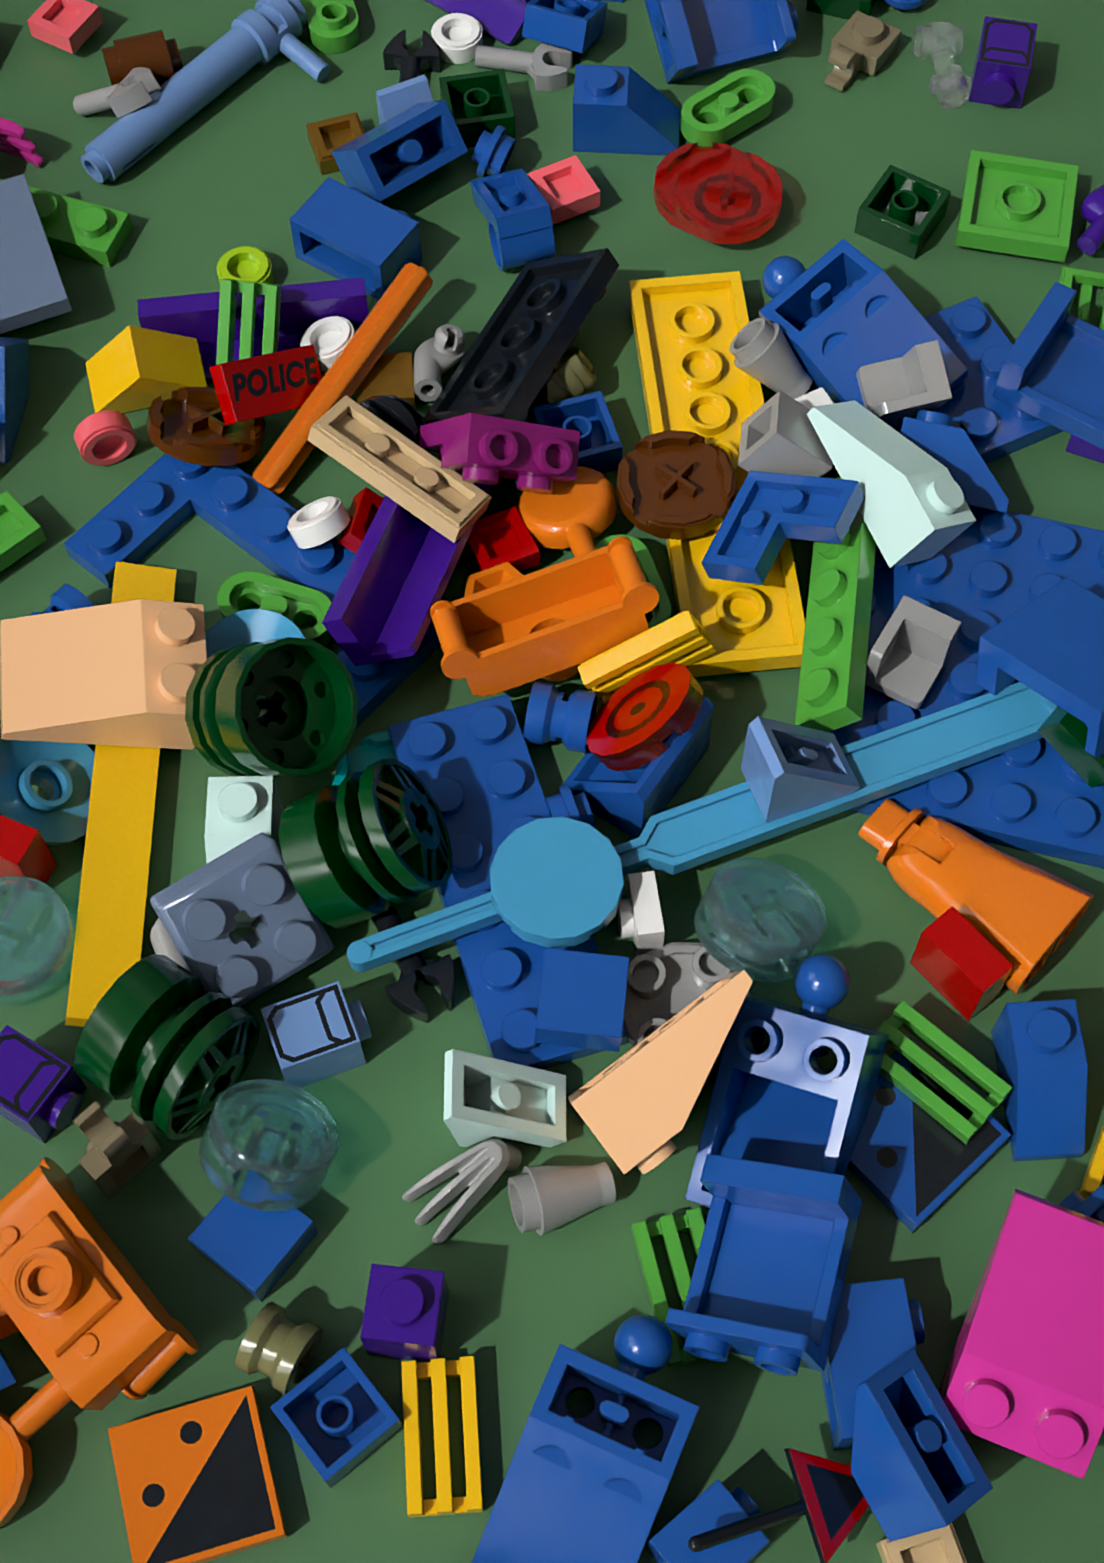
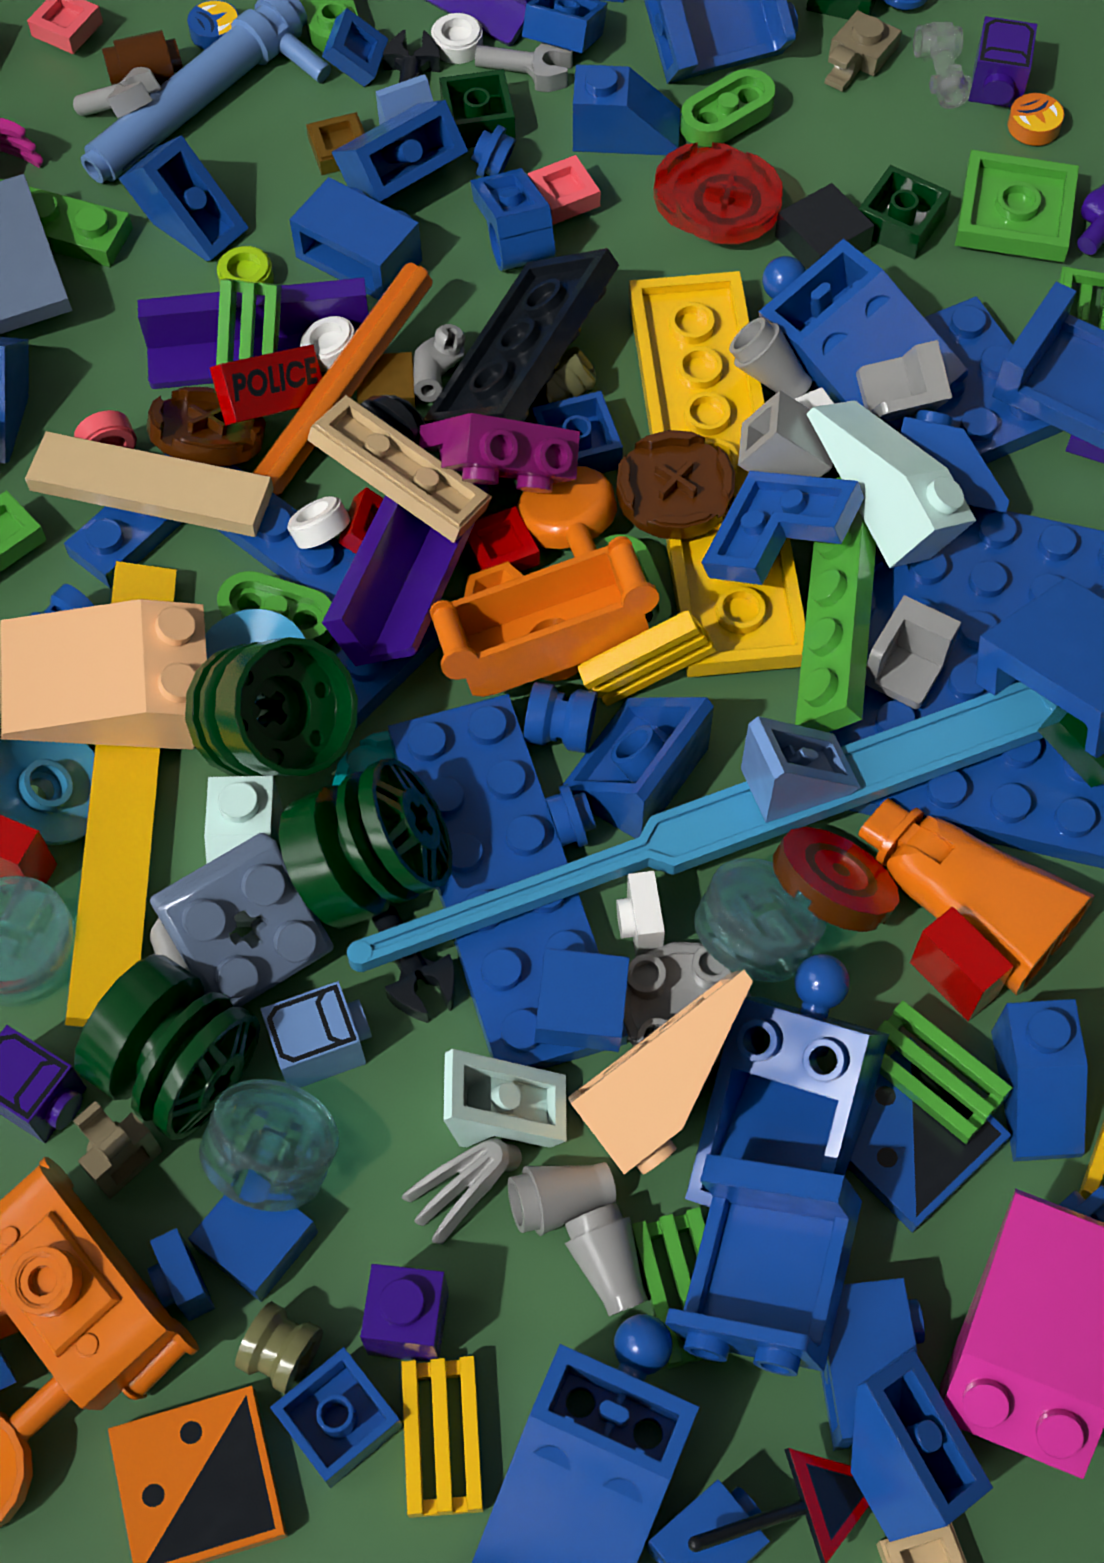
(142, 367): yellow slope -> none
(150, 484): none -> tan tile
(178, 1276): none -> blue plate
(184, 199): none -> blue slope
(210, 21): none -> tile
(355, 47): none -> blue plate
(556, 881): dark azure tile -> none
(608, 1257): none -> light grey cone
(642, 715): tile -> none
(821, 222): none -> black piece
(837, 876): none -> tile
(1035, 119): none -> orange tile

